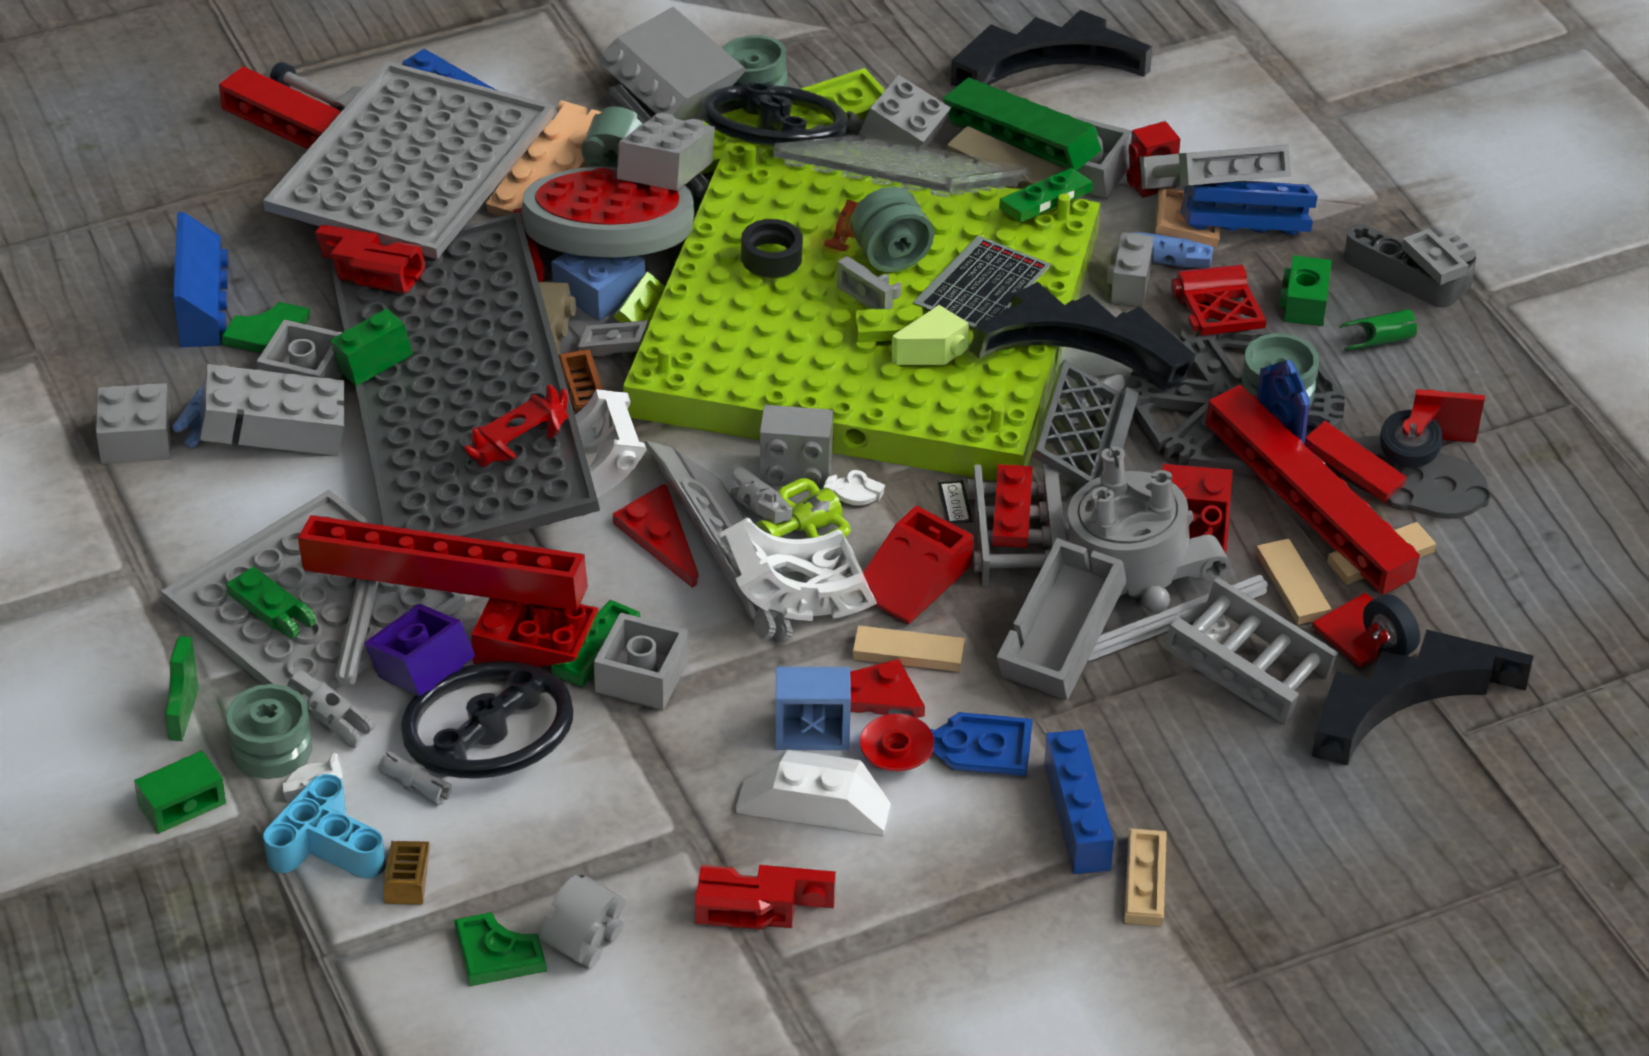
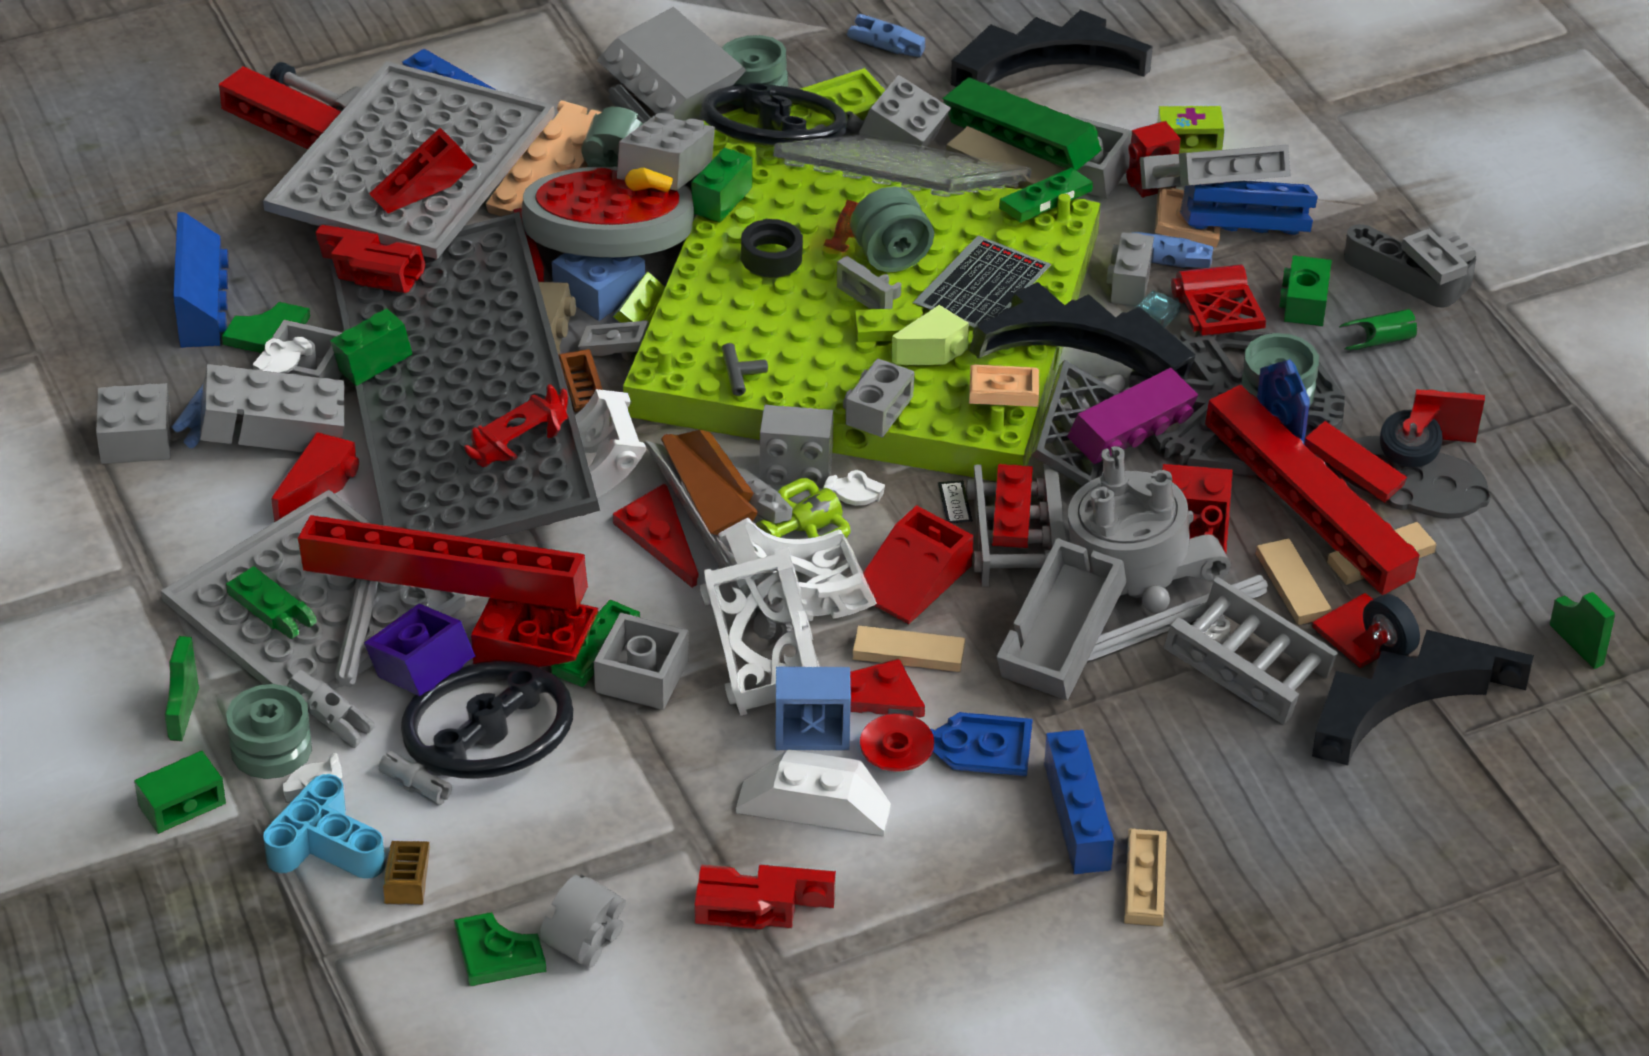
(282, 356): none -> white piece
(322, 467): none -> red slope
(425, 172): none -> red slope
(645, 178): none -> yellow arm
(710, 479): none -> dark orange wedge
(722, 184): none -> green brick
(736, 369): none -> dark grey piece
(780, 585): none -> white fence
(879, 397): none -> light grey brick
(886, 36): none -> medium blue hinge
(1004, 385): none -> light nougat plate
(1133, 415): none -> magenta brick
(1160, 307): none -> clear light blue plate
(1197, 126): none -> lime brick
(1584, 626): none -> green tile

